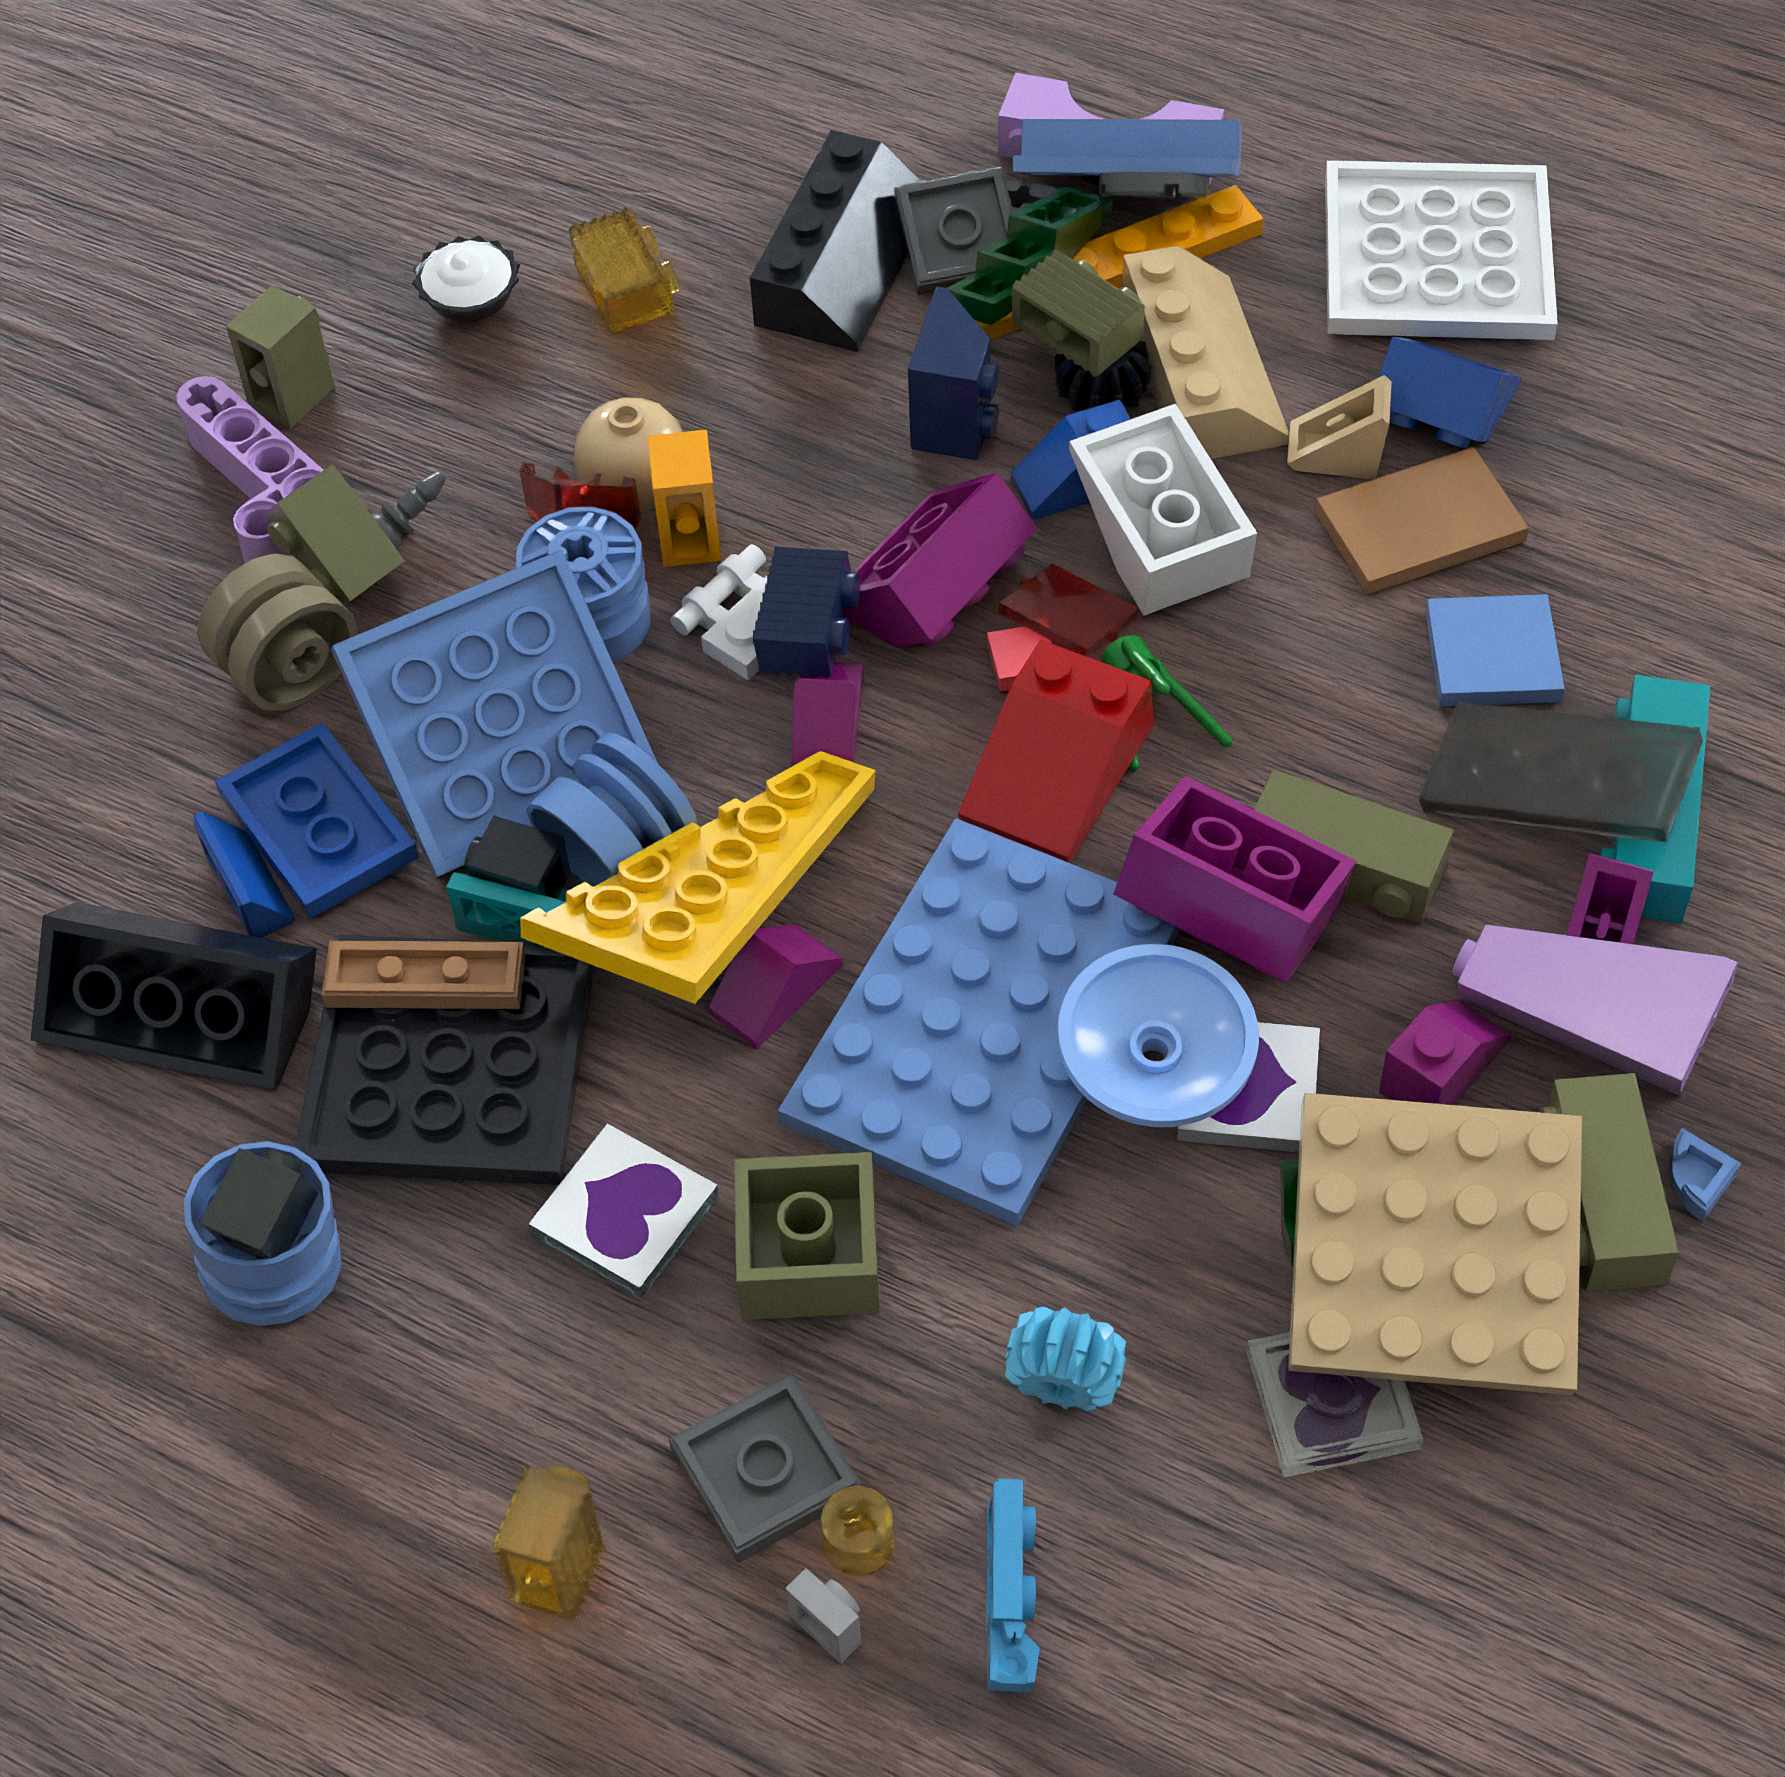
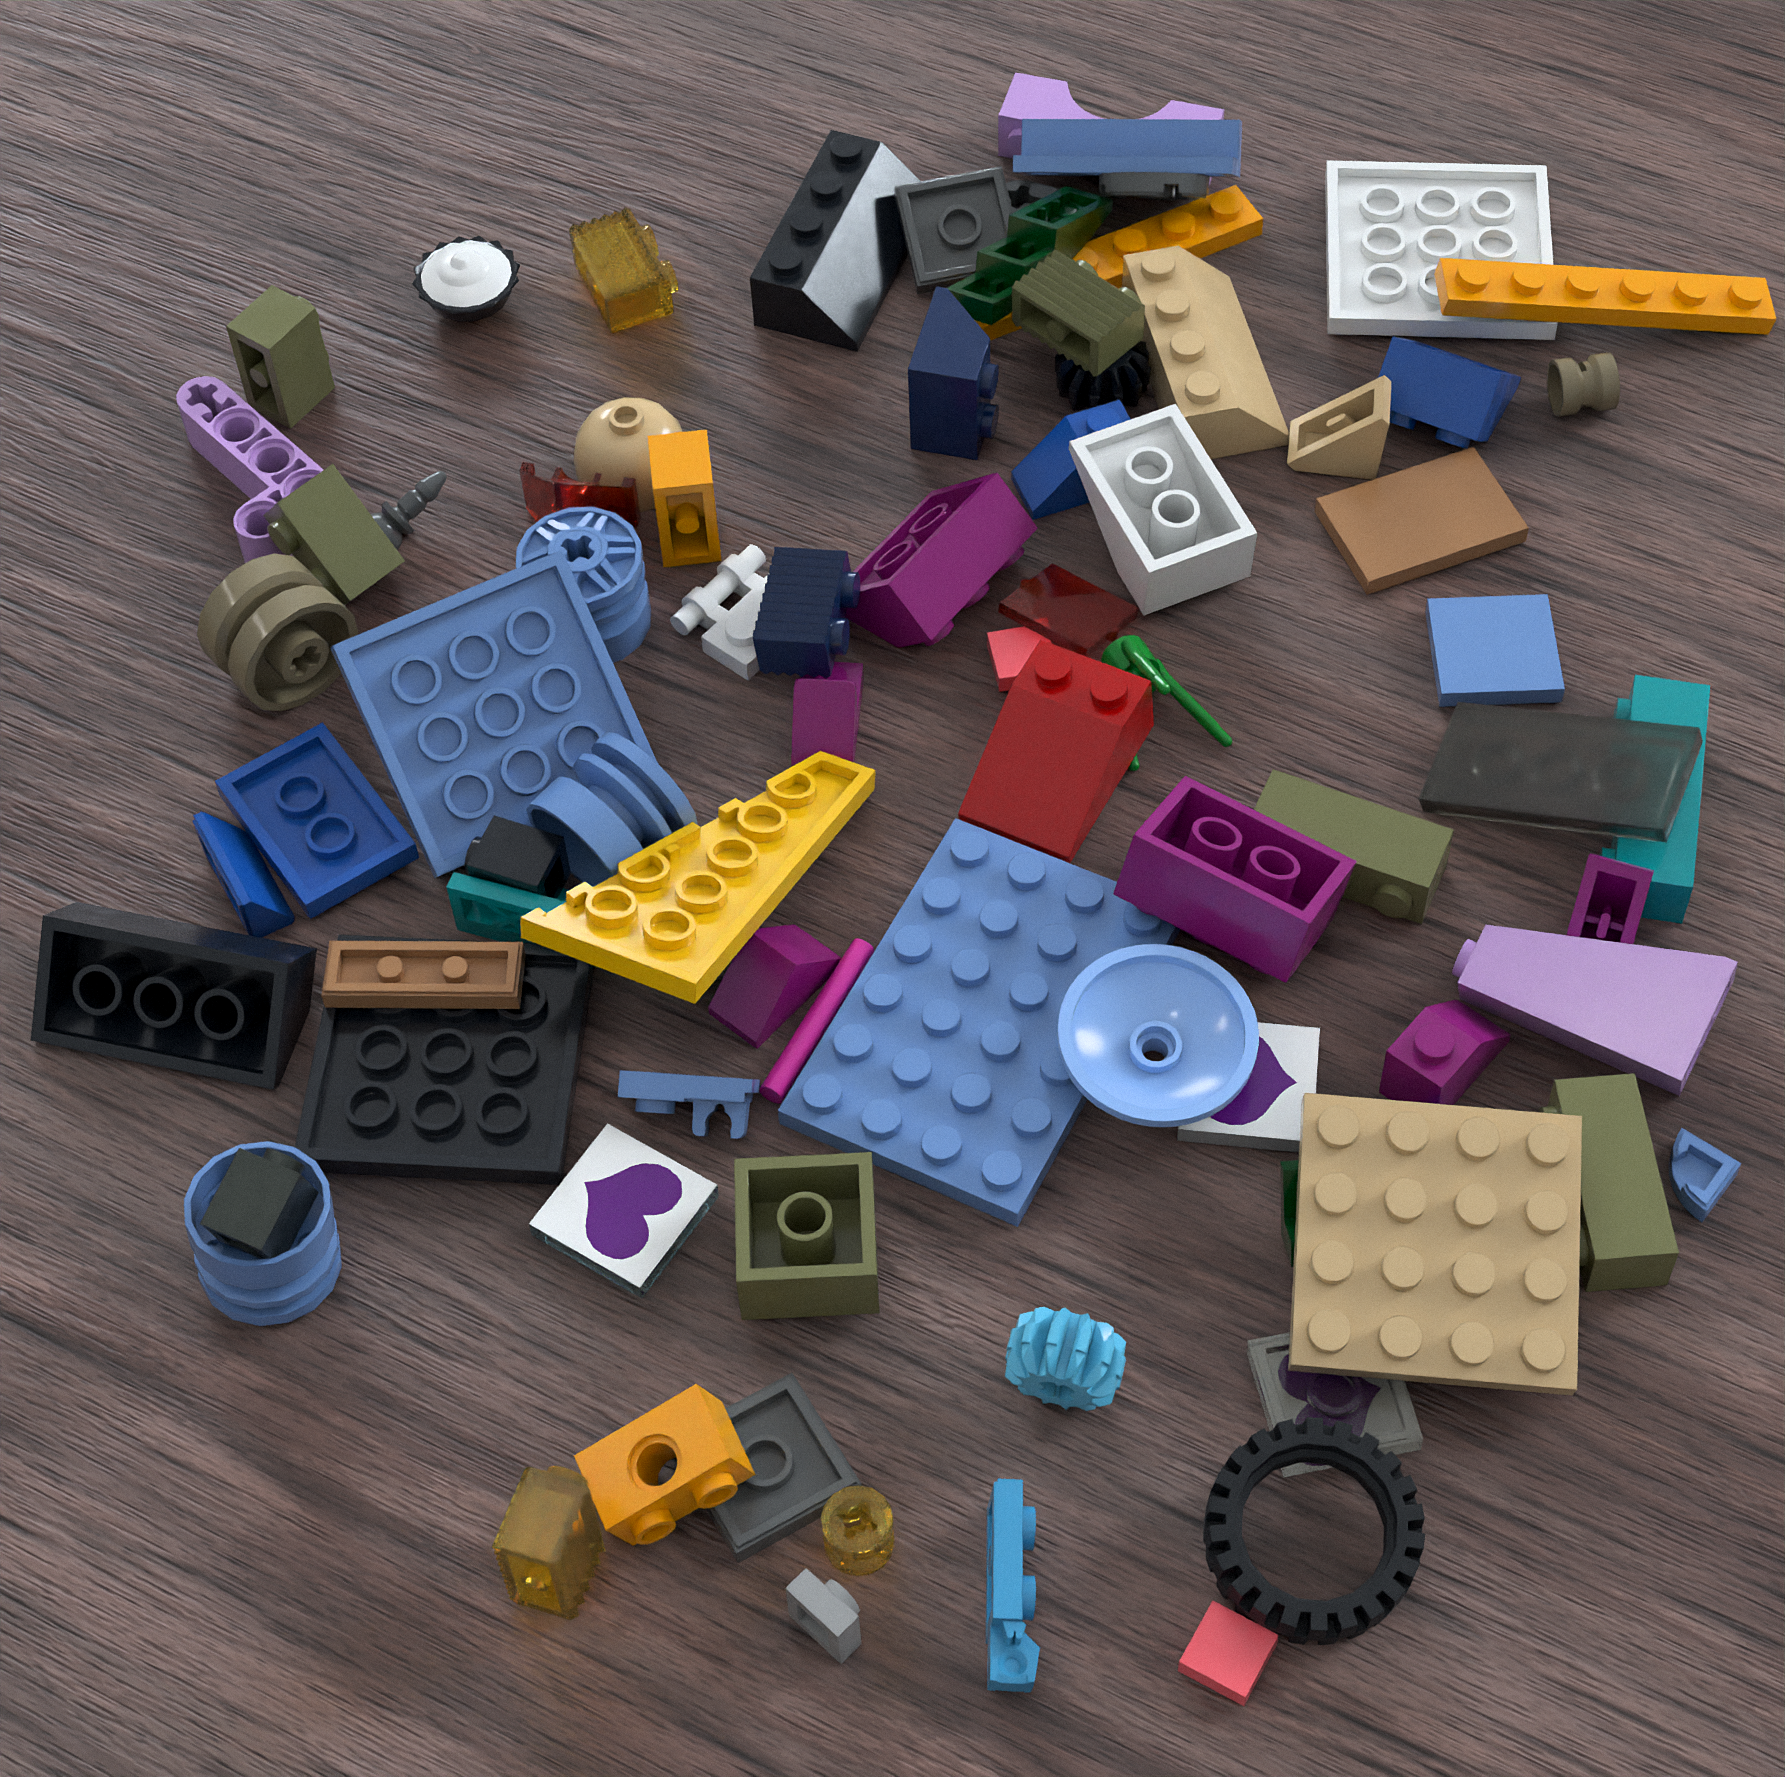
(627, 1464): none -> light orange brick
(660, 1091): none -> medium blue plate
(816, 1021): none -> dark pink bar
(1228, 1653): none -> coral tile
(1352, 1455): none -> black tyre
(1589, 383): none -> dark tan wheel
(1604, 296): none -> light orange plate

